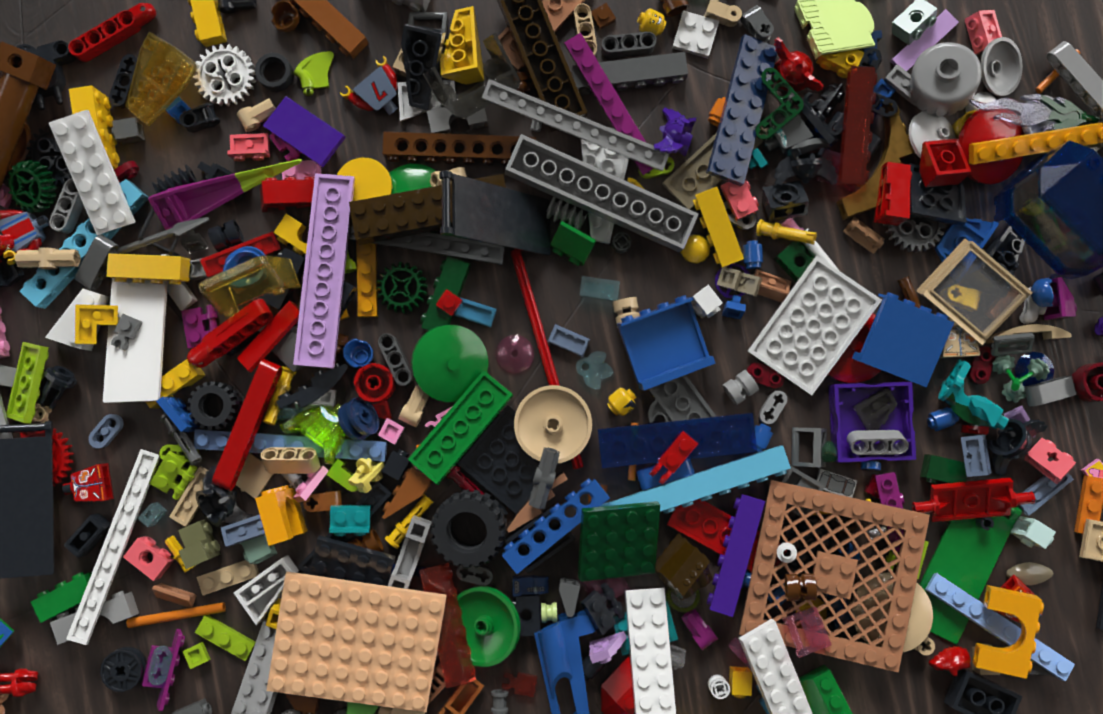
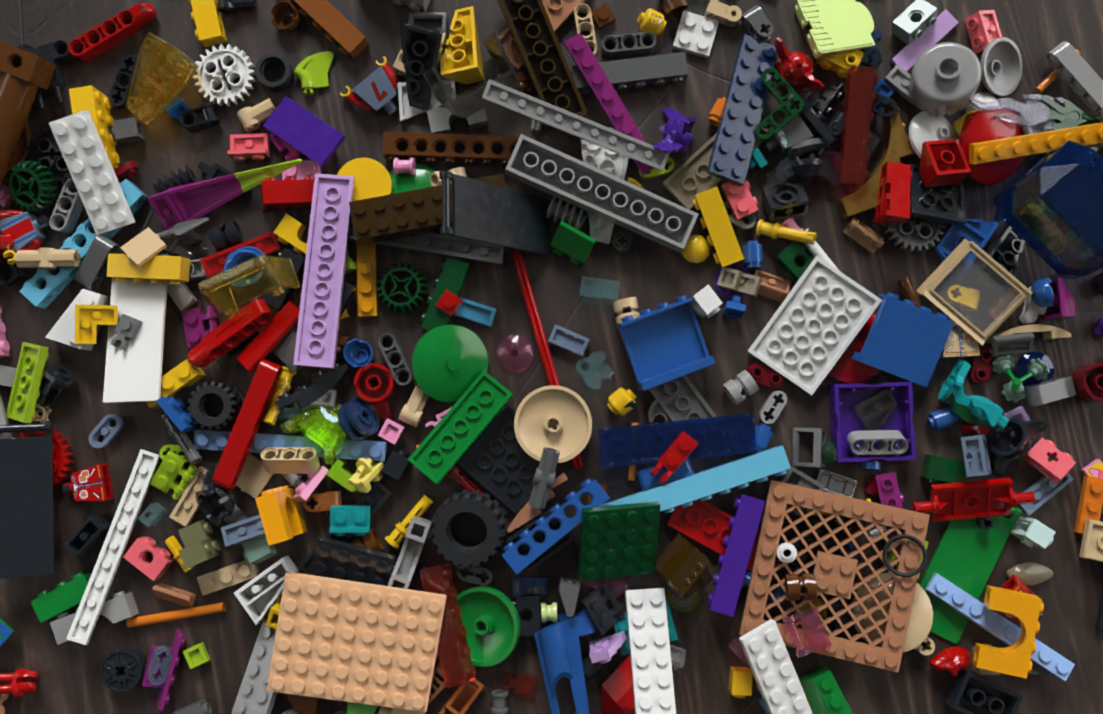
(143, 247): none -> tan piece
(225, 637): lime plate -> none
(404, 166): none -> bright pink bush
(412, 488): dark orange slope -> none
(701, 632): magenta piece -> none
(715, 683): white wheel -> none
(902, 536): none -> black tyre

